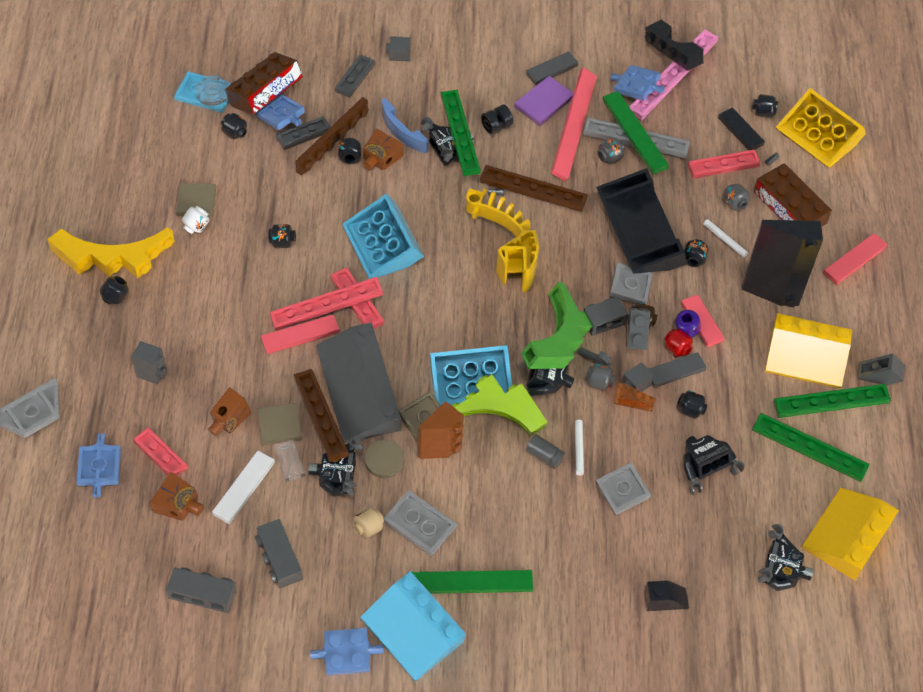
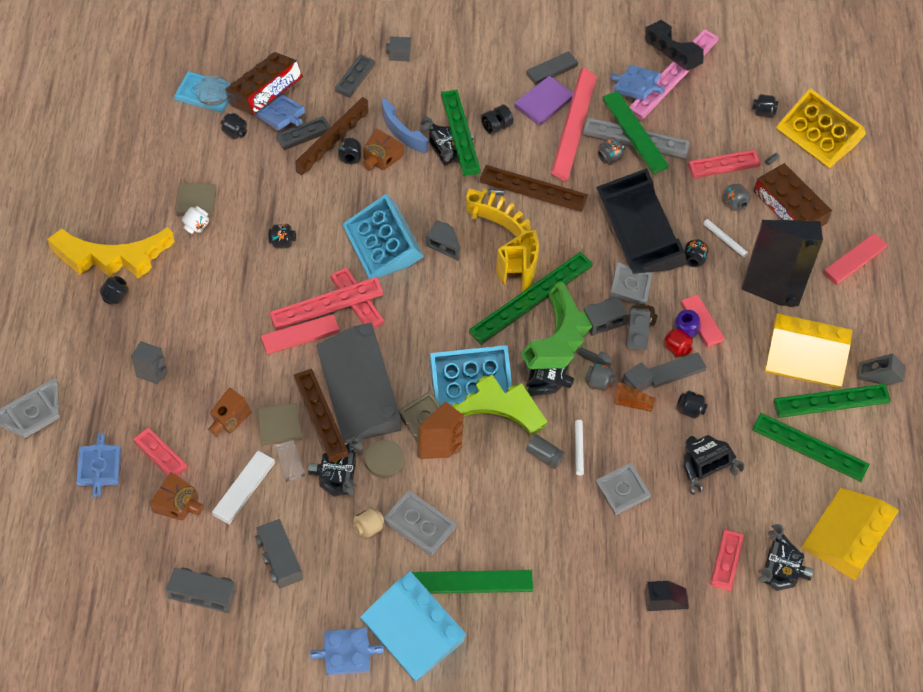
(444, 240): none -> dark grey slope
(529, 298): none -> green tile
(727, 560): none -> coral tile
(741, 129): black tile -> none

